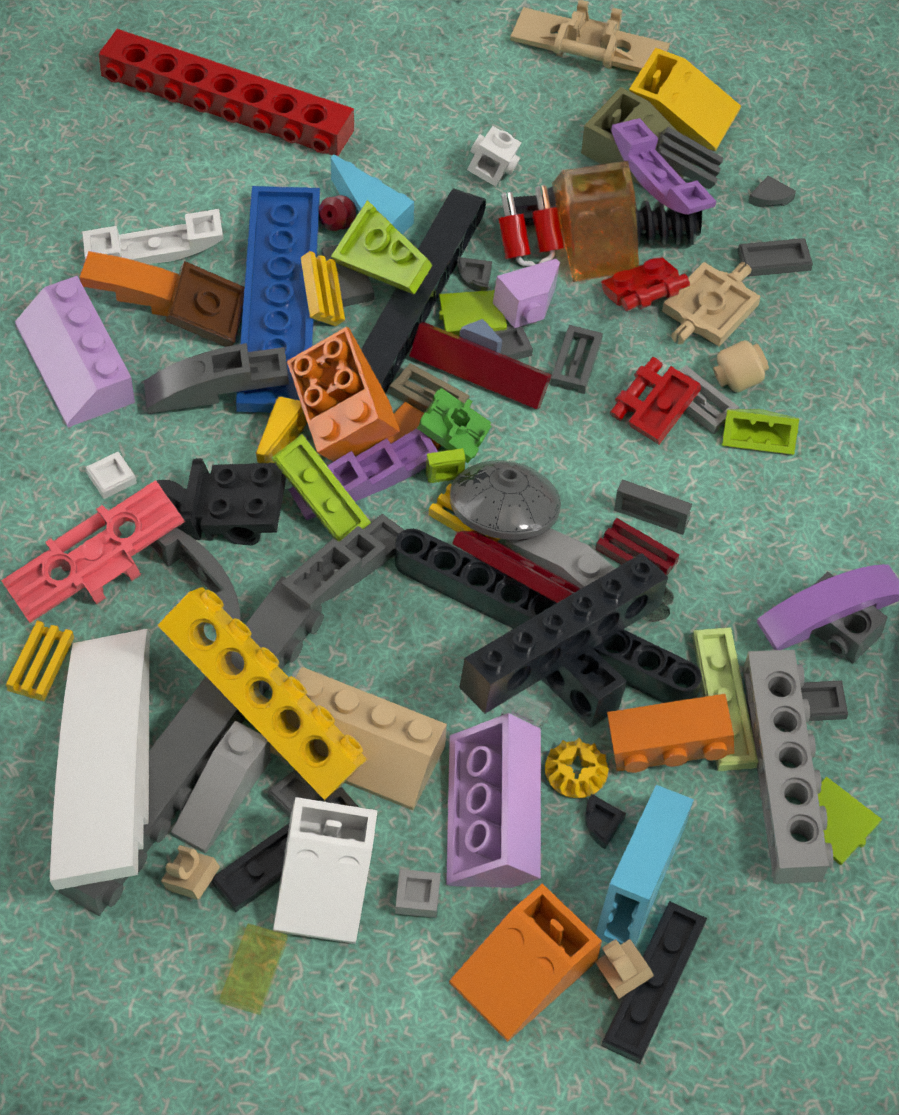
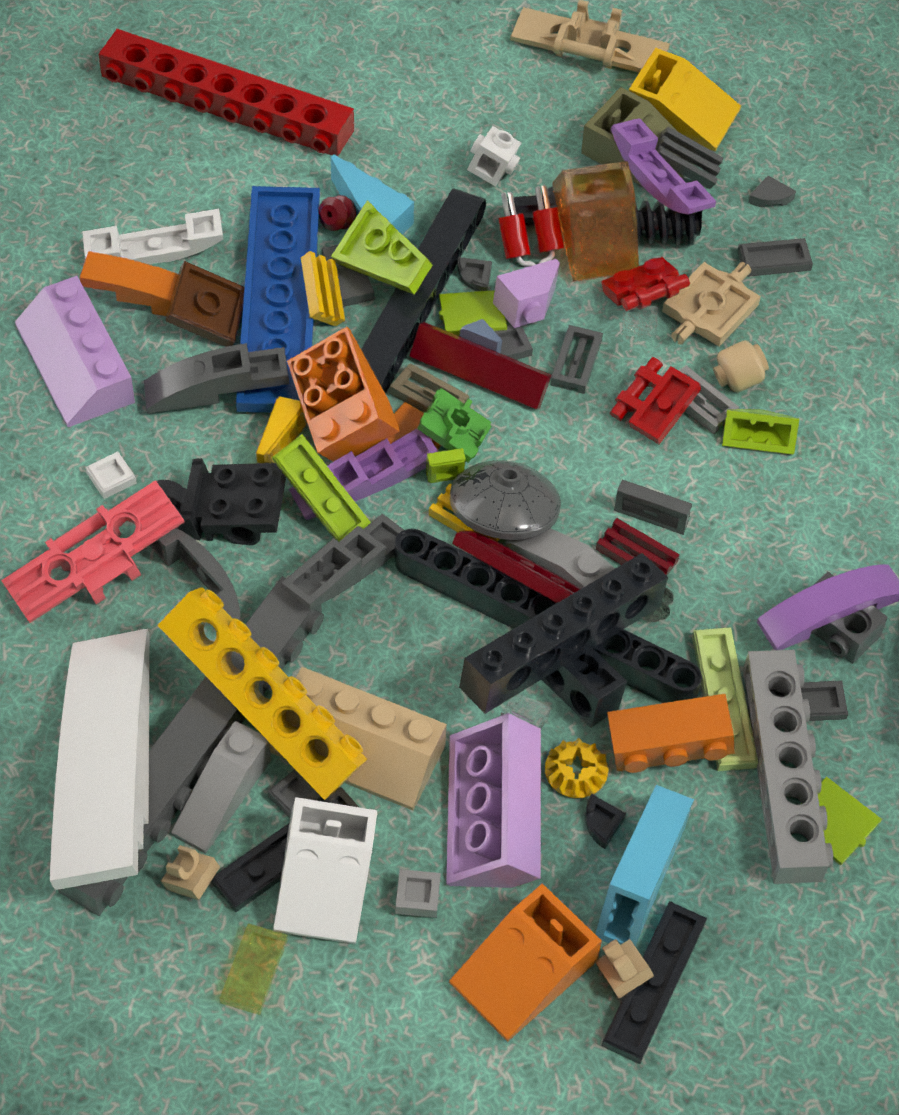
(51, 634): yellow tile -> none

